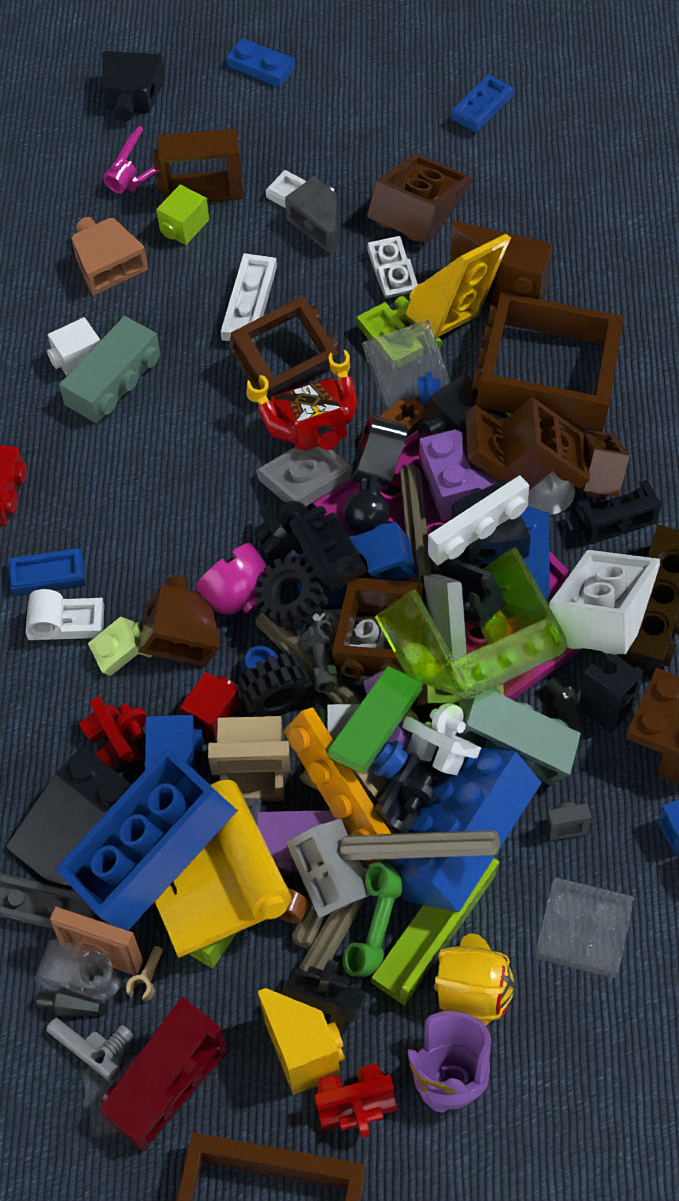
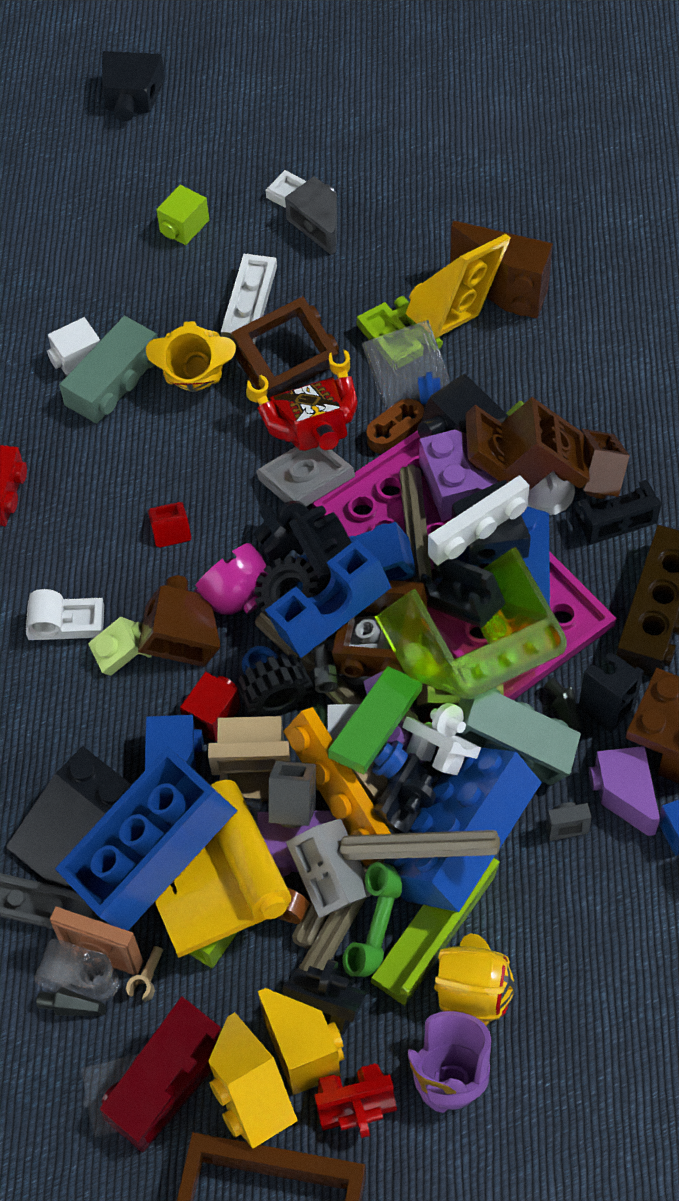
(46, 571): blue tile -> none
(93, 1047): light grey hose -> none
(107, 253): nougat torso -> none
(107, 721): red hips -> none
(121, 173): dark pink plant -> none
(169, 524): none -> red slope
(191, 356): none -> yellow piece
(200, 146): reddish brown window -> none
(249, 1085): none -> yellow slope
(260, 62): blue plate -> none
(292, 794): none -> dark grey brick
(354, 584): none -> blue arch
(374, 470): black beam -> none
(392, 267): white slope -> none
(417, 197): reddish brown slope -> none
(446, 609): light grey tile -> none
(482, 103): blue plate -> none
(558, 319): reddish brown window -> none
(585, 927): clear plate -> none
(605, 600): white slope -> none
(626, 786): none -> medium lavender slope

